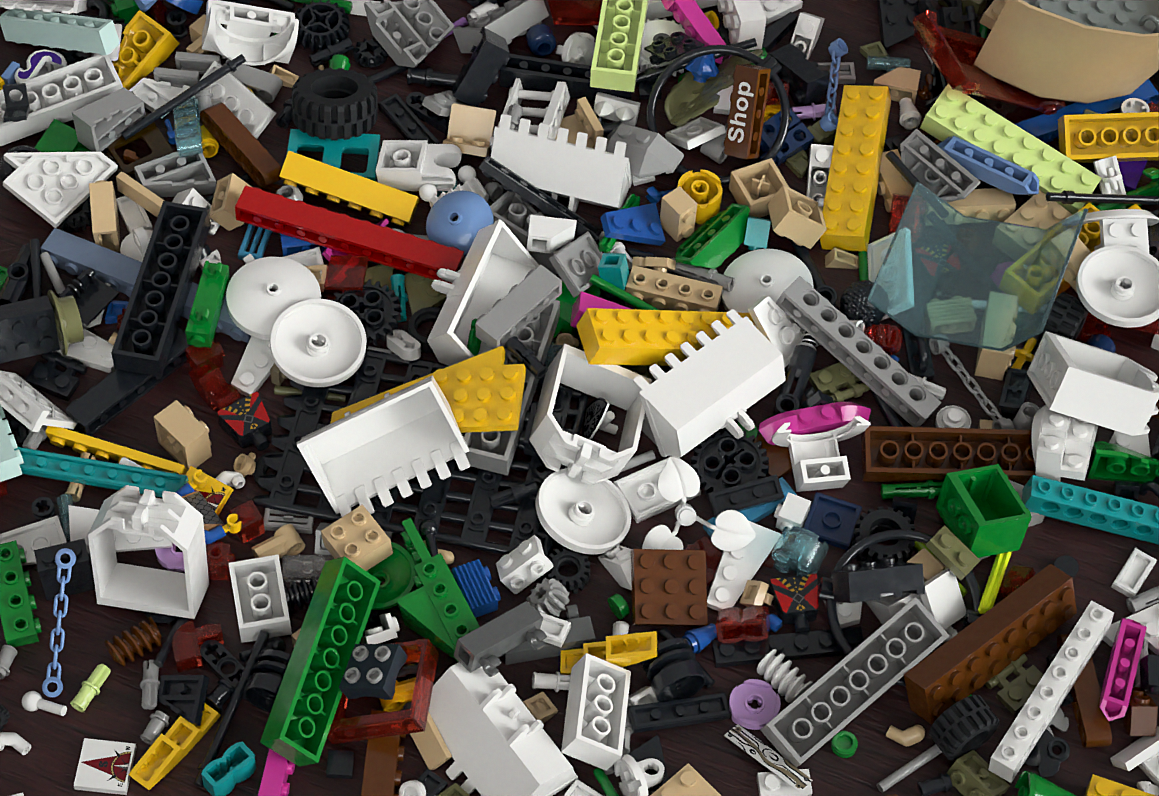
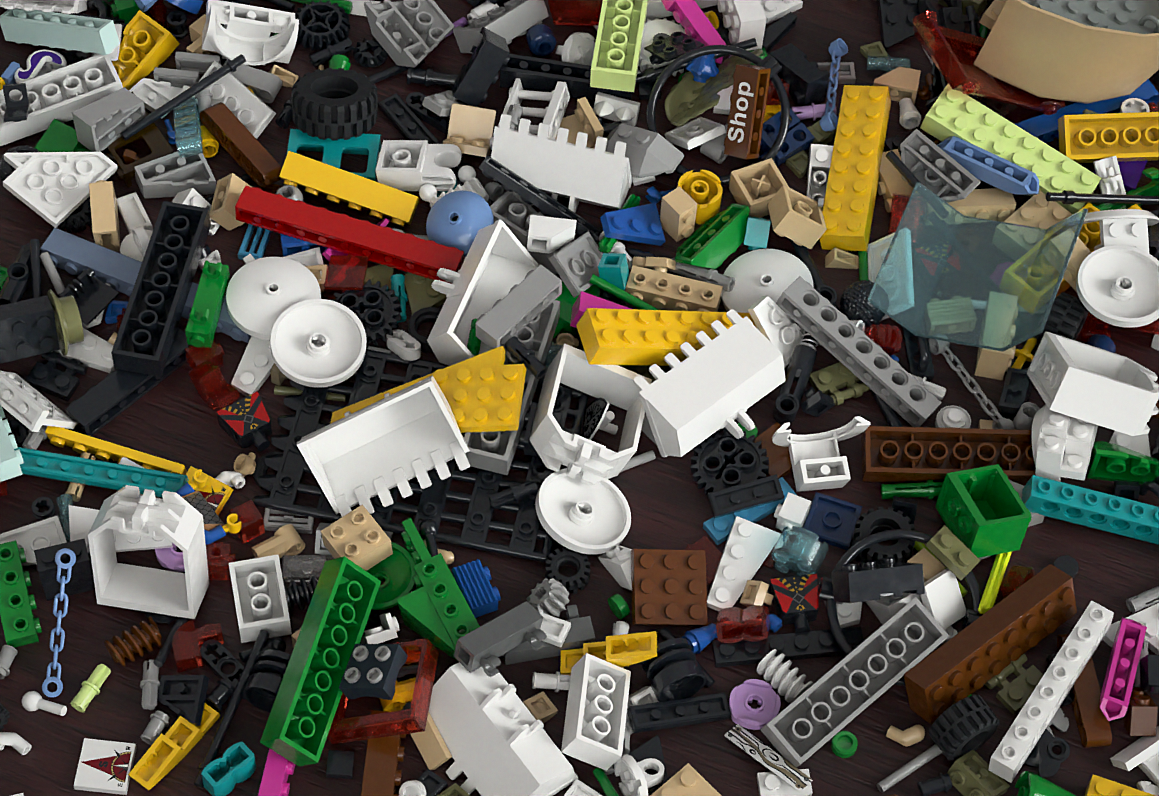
(139, 193): tan tile -> none
(183, 435): tan brick -> none
(523, 565): white bracket -> none
(643, 492): white tile -> none
(681, 481): white plant -> none
(807, 32): white slope -> none
(814, 419): dark pink brick -> none
(1134, 573): white tile -> none

